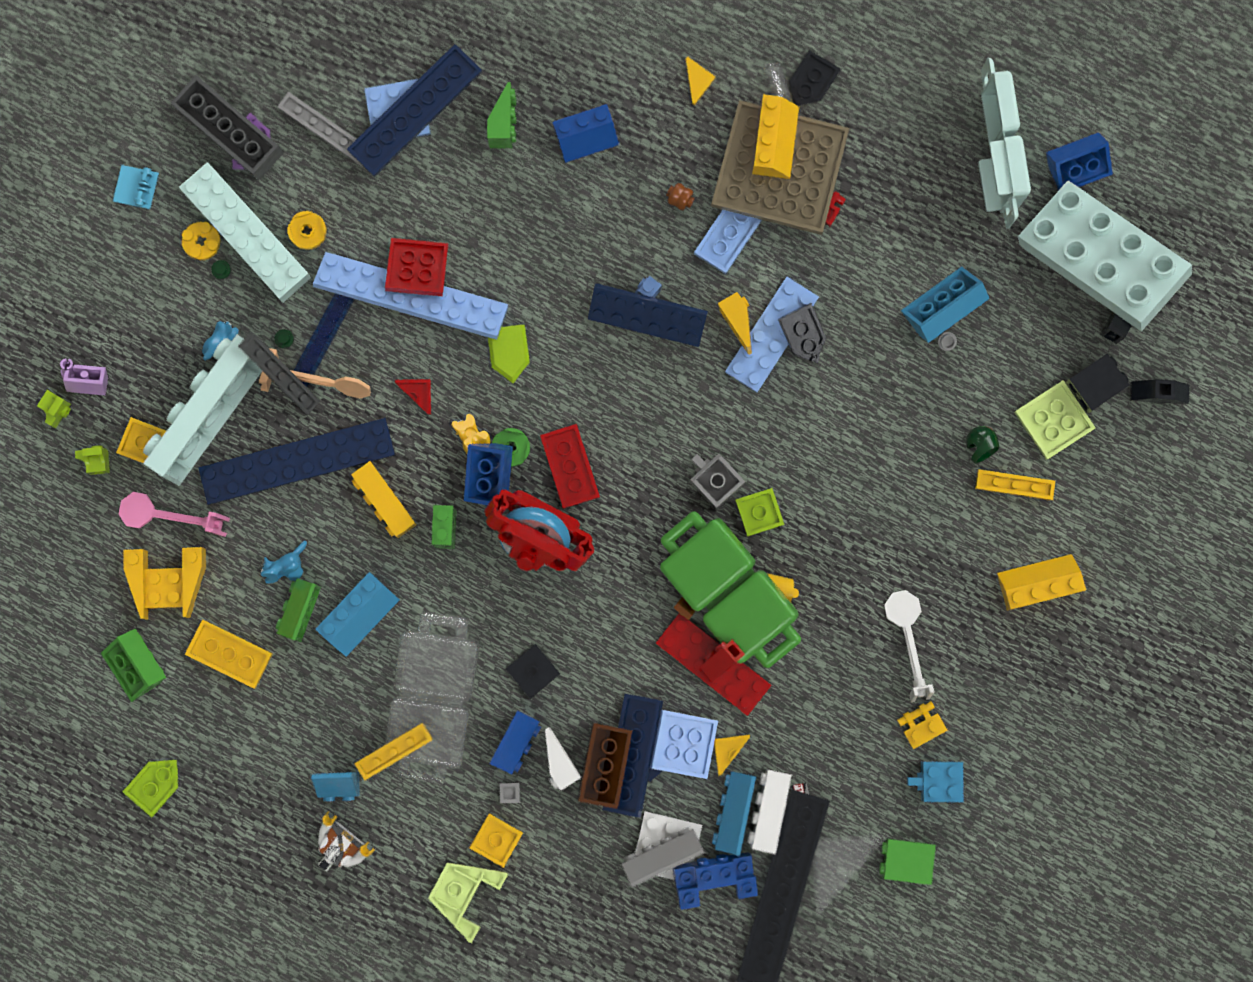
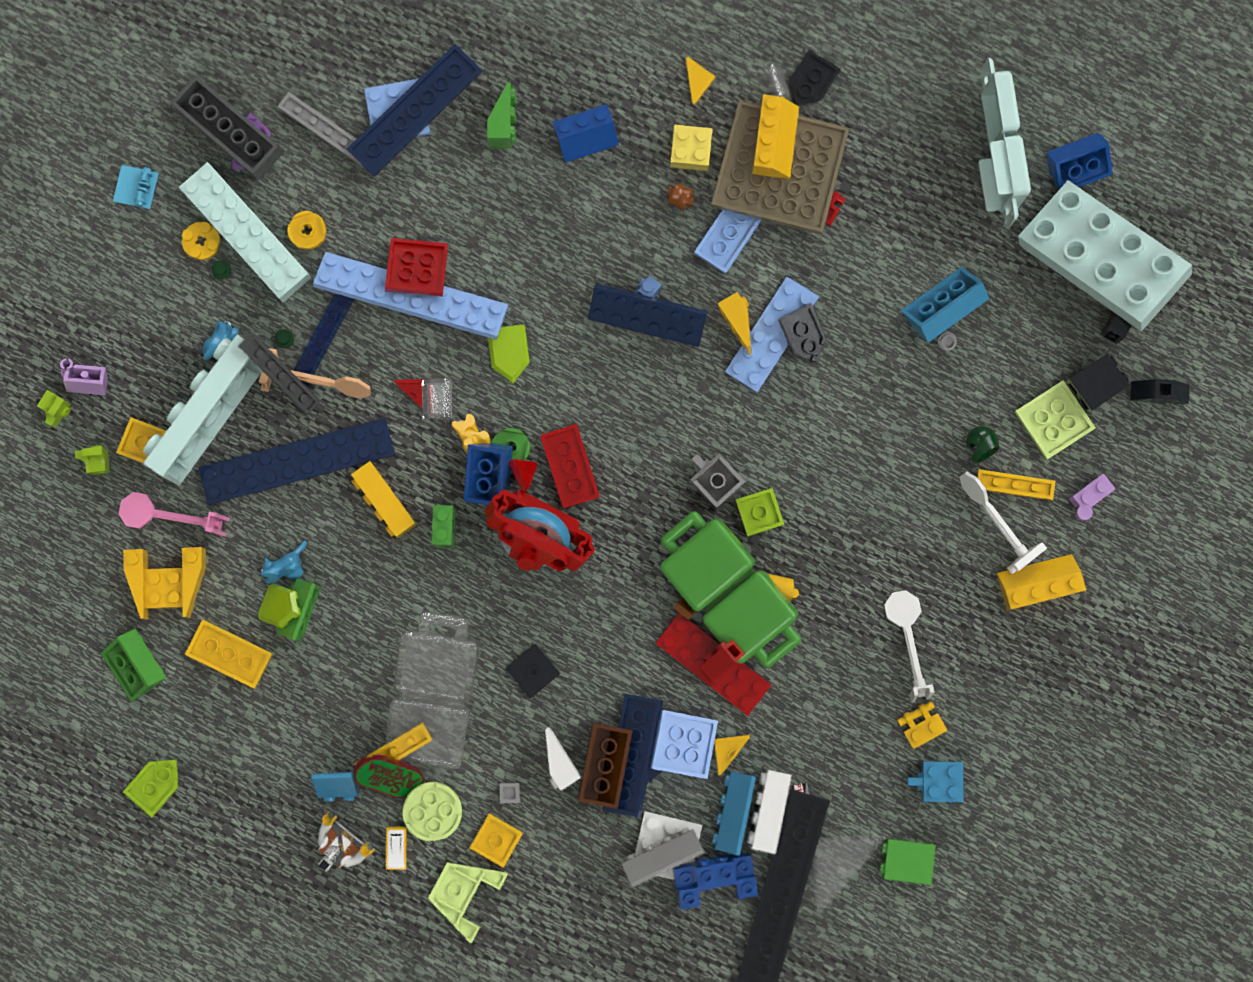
(279, 606): none -> lime tile
(357, 614): dark azure slope -> none
(387, 775): none -> tile
(396, 848): none -> white slope
(432, 811): none -> yellowish green tile
(437, 399): none -> clear brick
(515, 743): blue slope -> none
(523, 472): none -> red tile
(691, 147): none -> light yellow brick
(978, 493): none -> white piece
(1090, 496): none -> lavender hinge

